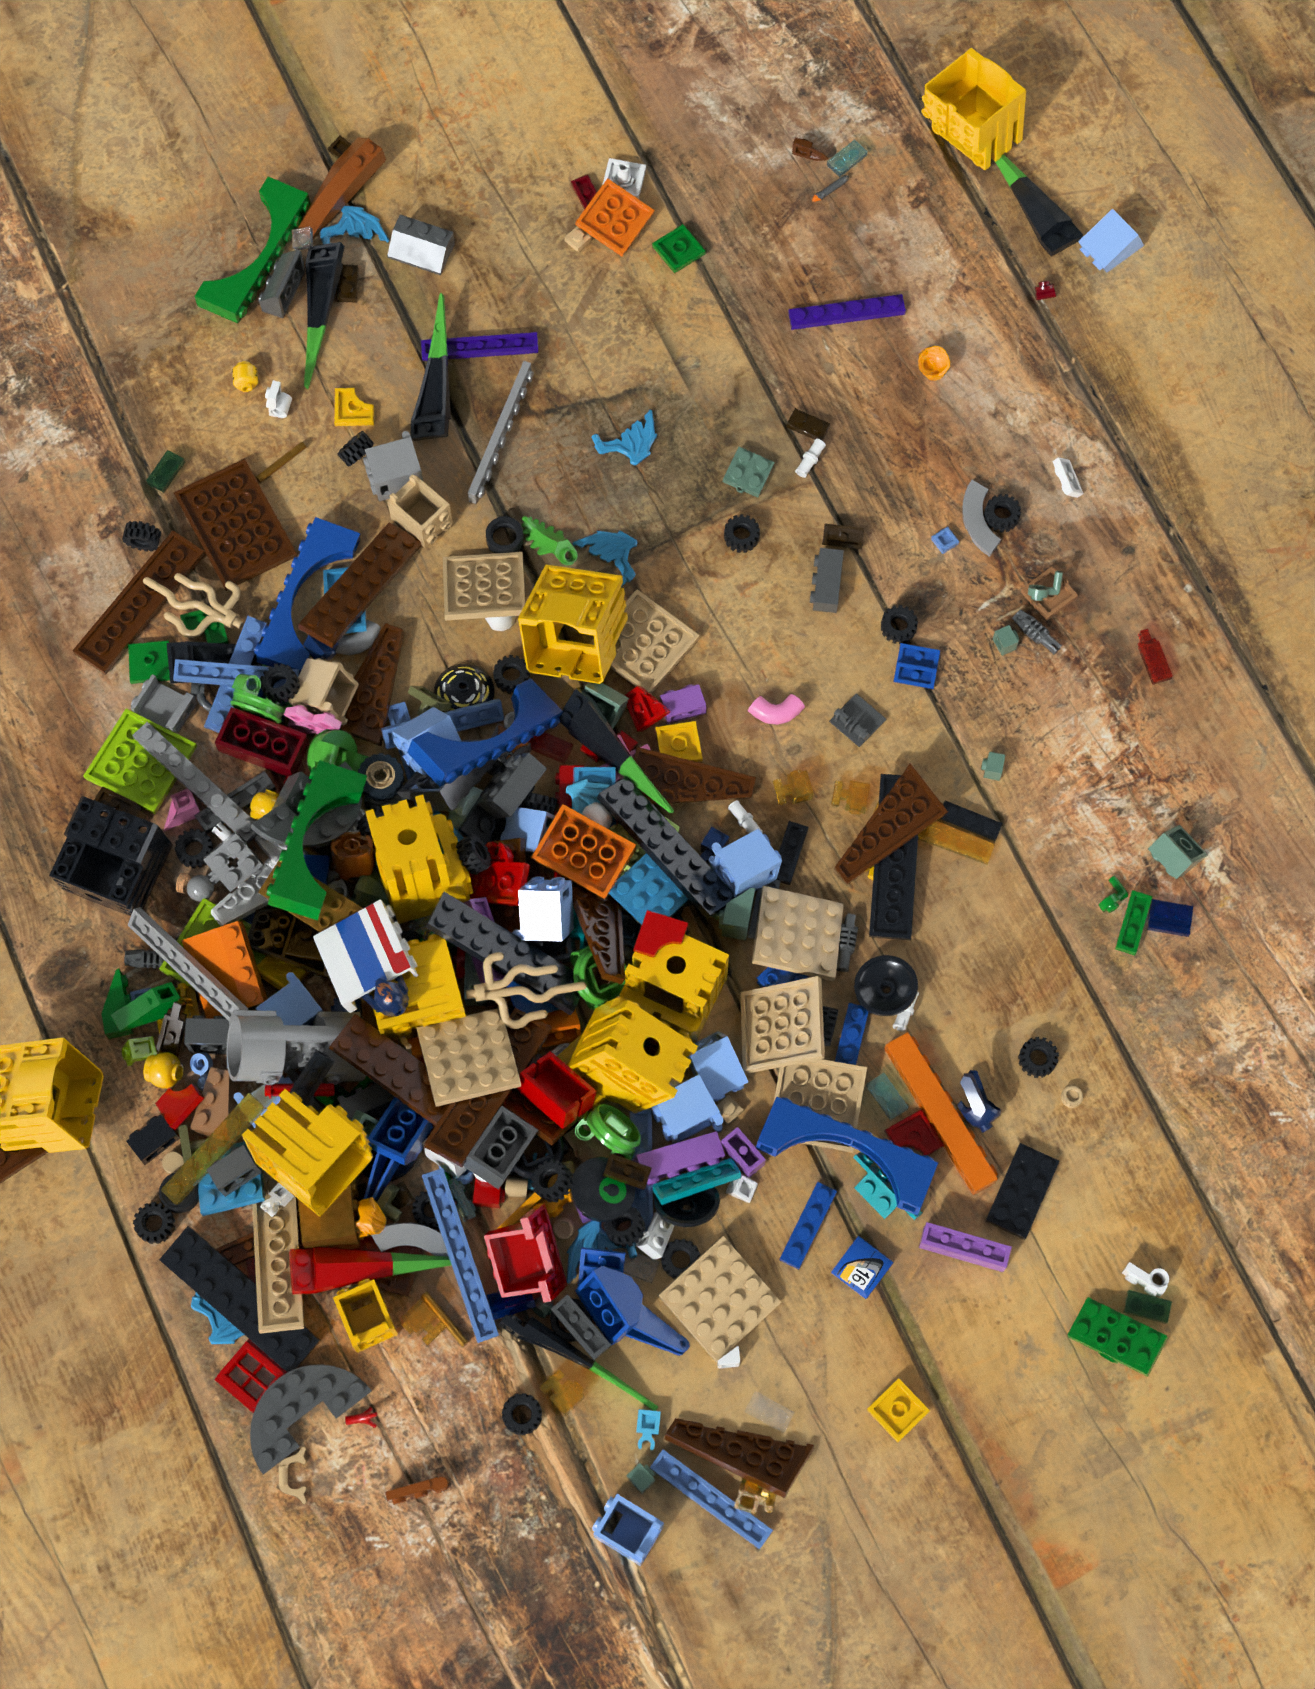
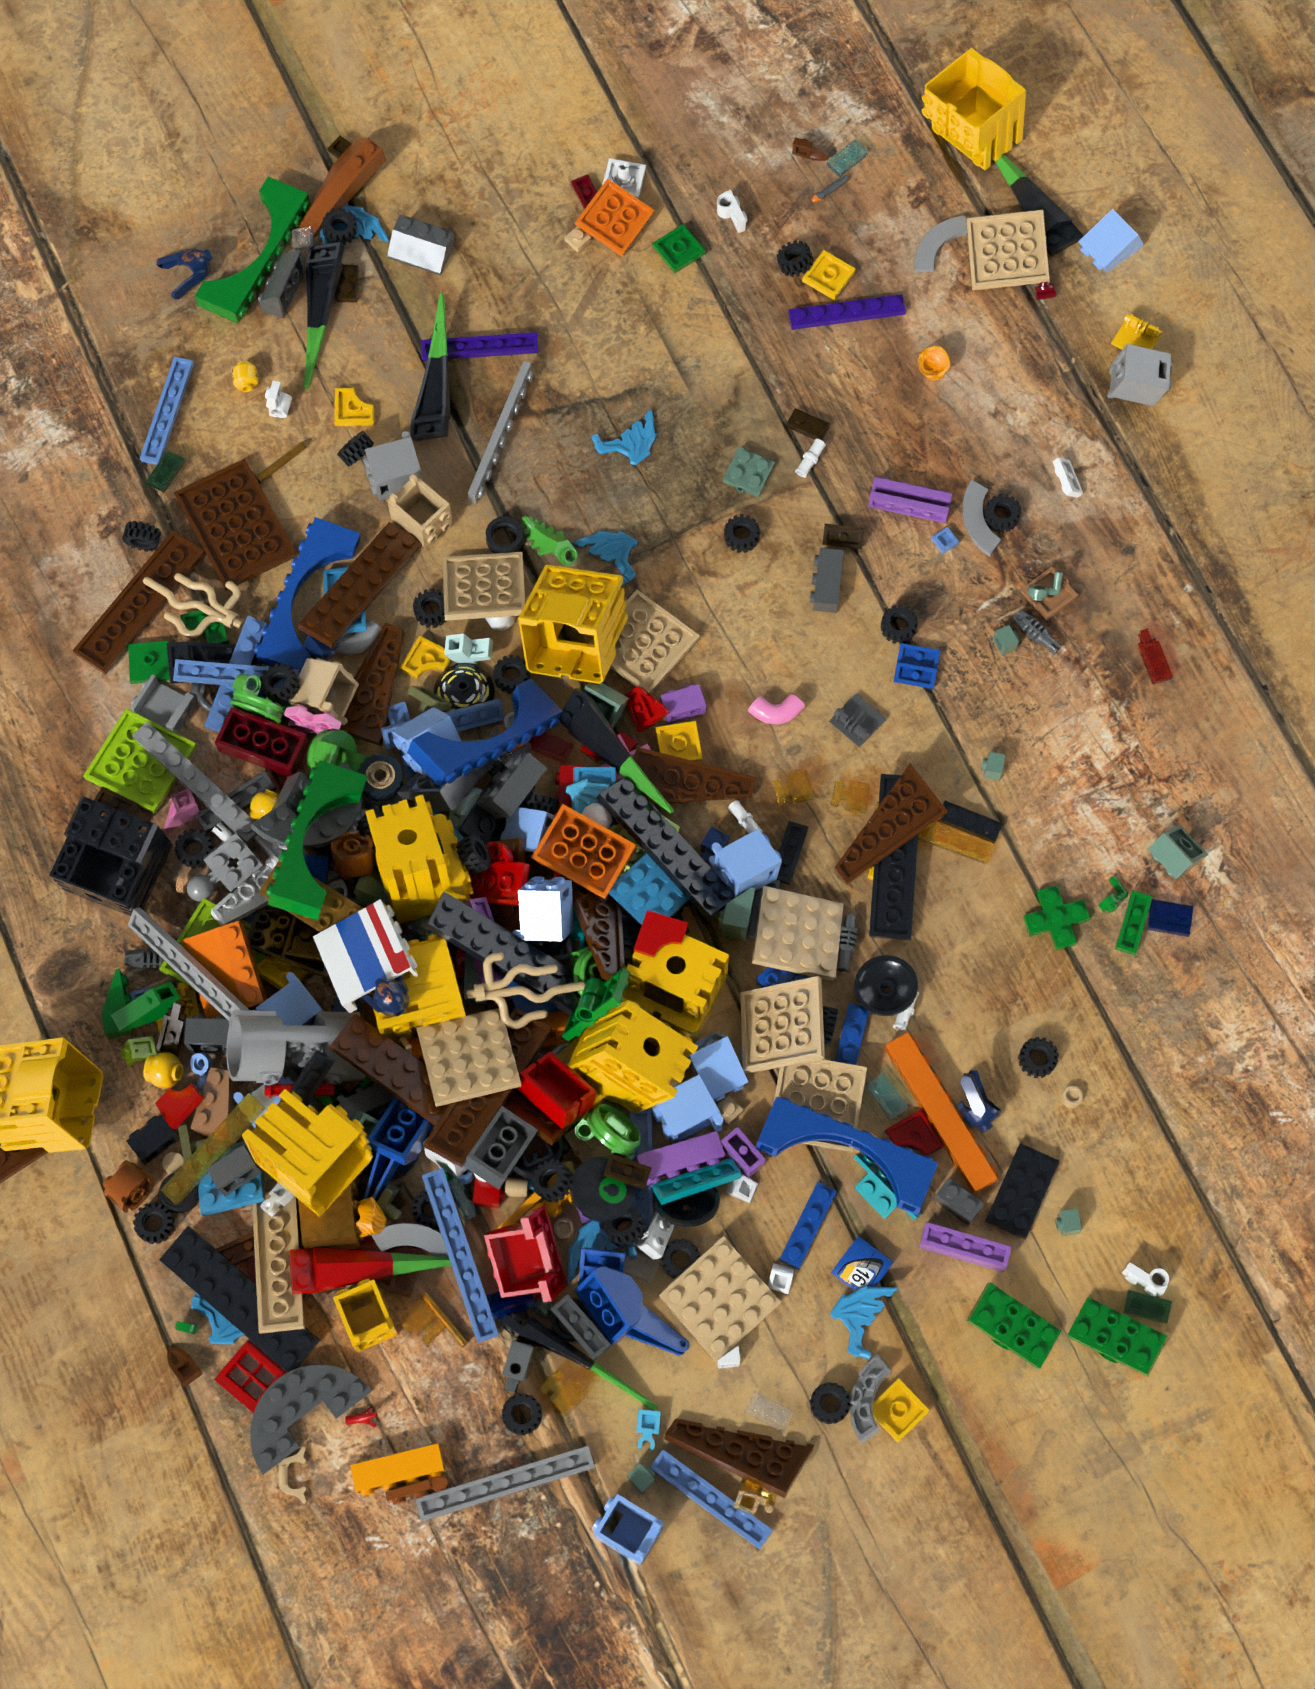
(128, 1186): none -> dark orange brick
(167, 410): none -> medium blue plate
(182, 1365): none -> reddish brown plate
(186, 1327): none -> green tile
(194, 259): none -> dark blue piece
(339, 217): none -> black tyre
(397, 1469): none -> light orange brick
(422, 600): none -> black tyre
(424, 657): none -> yellow tile
(467, 651): none -> light aqua brick
(504, 1483): none -> light grey plate
(520, 1353): none -> dark grey torso
(596, 1002): none -> green plate
(732, 210): none -> white plate
(780, 1278): none -> white slope
(799, 265): none -> black tyre
(829, 275): none -> yellow plate
(840, 1393): none -> black tyre
(858, 1310): none -> dark azure animal
(863, 1396): none -> light grey tile
(910, 499): none -> medium lavender brick
(934, 239): none -> light grey tile
(958, 1201): none -> dark grey brick
(1007, 250): none -> tan plate
(1013, 1325): none -> green plate
(1056, 918): none -> green plate
(1068, 1222): none -> sand green plate
(1136, 333): none -> yellow hinge
(1140, 375): none -> light grey container

